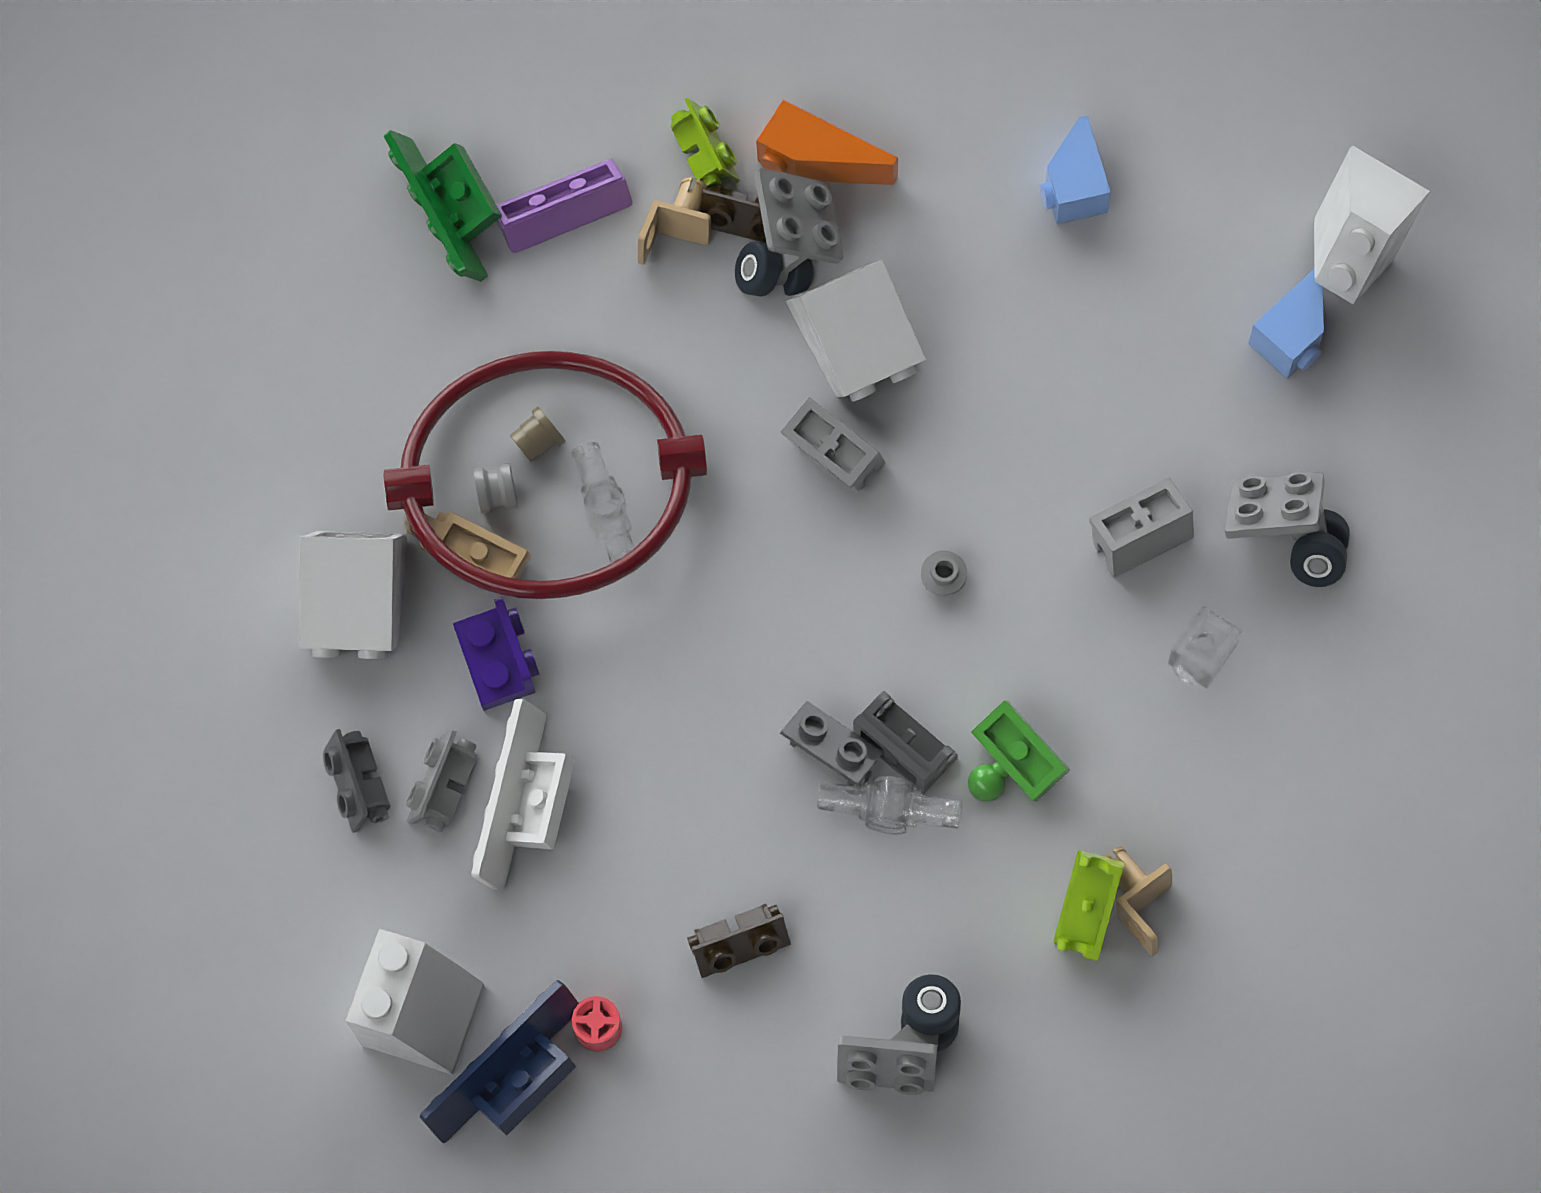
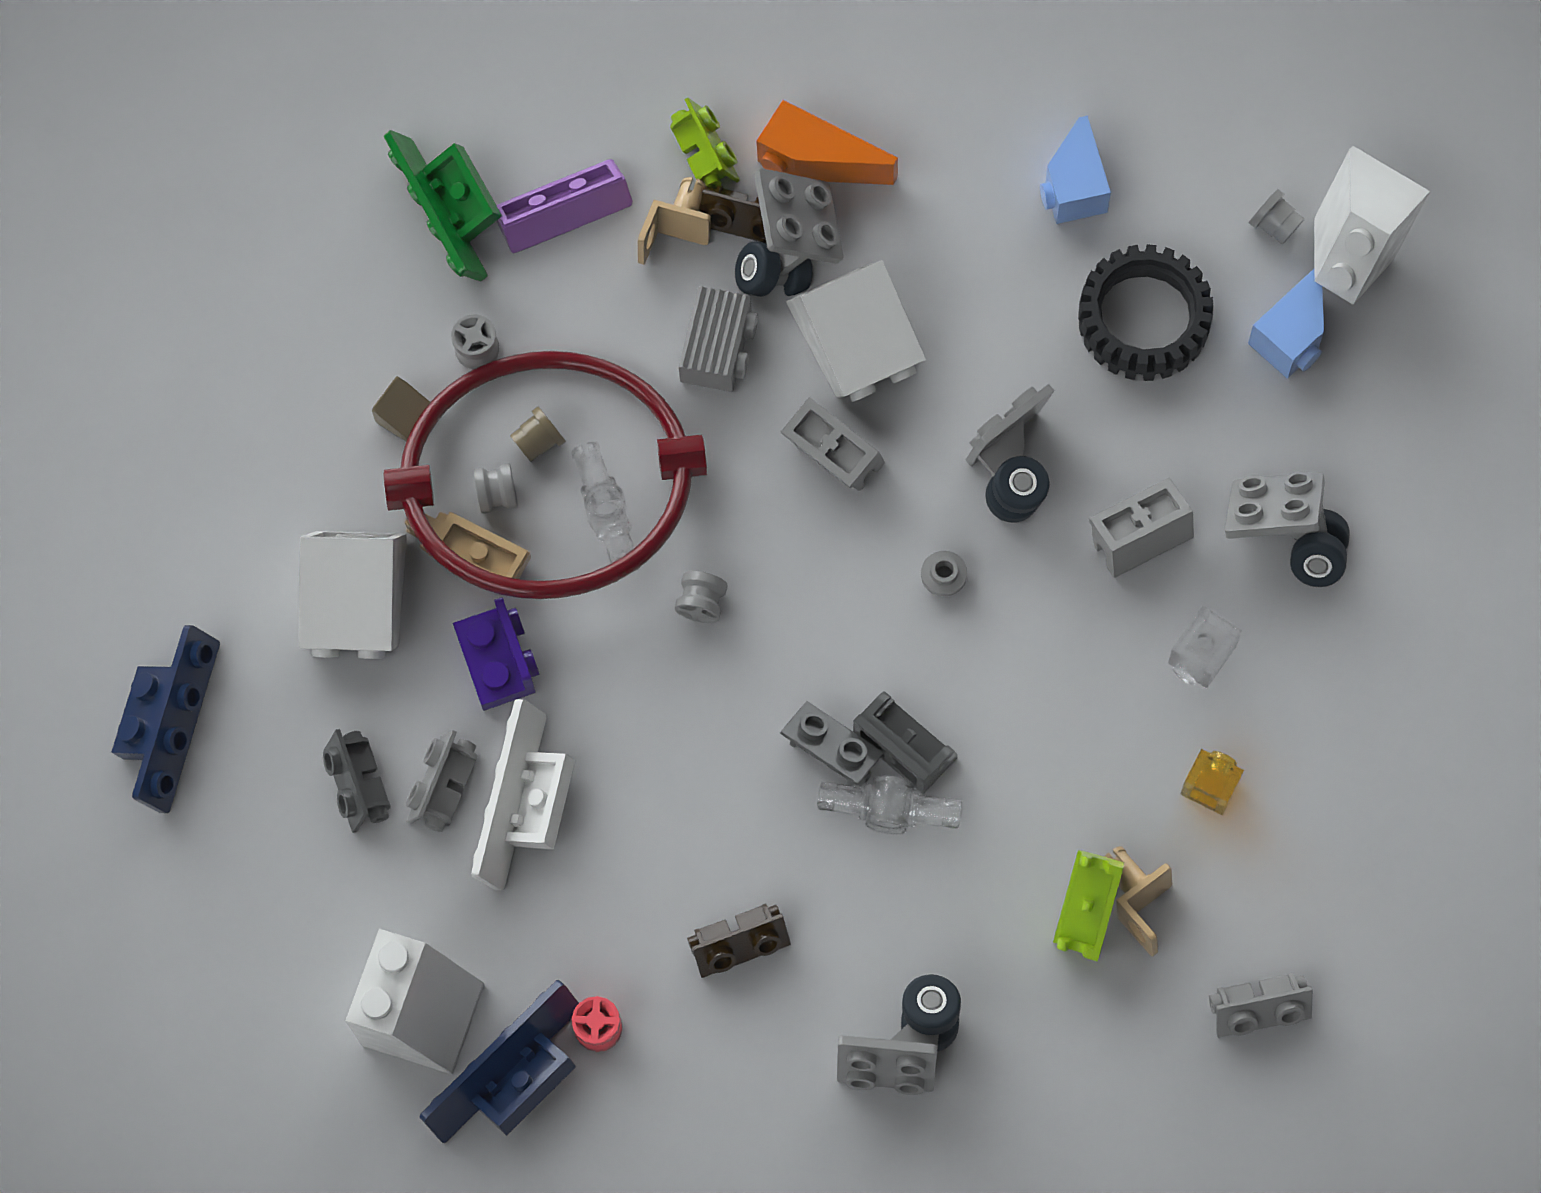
(163, 717): none -> dark blue bracket
(399, 408): none -> dark tan slope
(470, 332): none -> light grey wheel
(701, 596): none -> light grey wheel
(717, 338): none -> light grey brick
(1017, 480): none -> plate
(1017, 753): bright green plate -> none
(1160, 267): none -> black tyre
(1212, 780): none -> clear yellow plate
(1277, 217): none -> light grey piece
(1283, 1002): none -> light grey hinge

